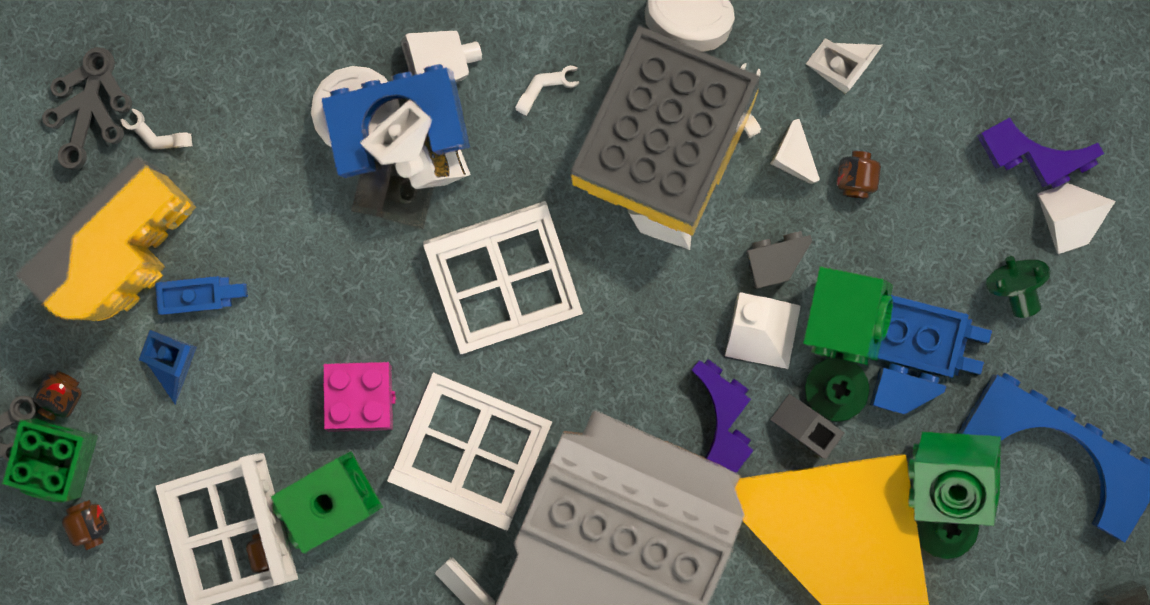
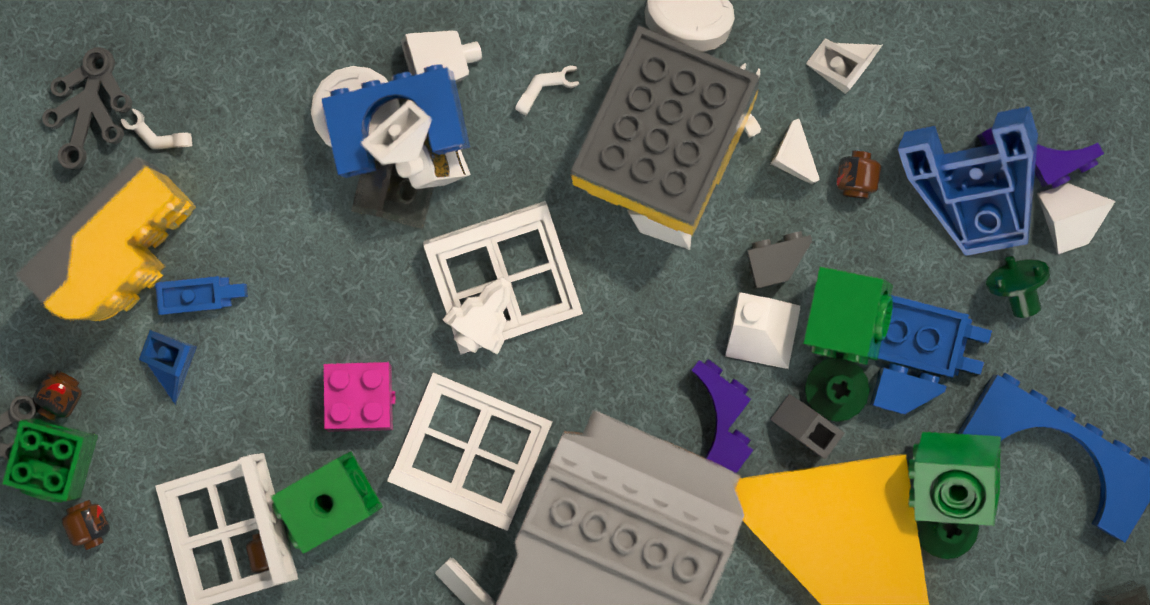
(481, 318): none -> white rock
(979, 191): none -> blue wedge

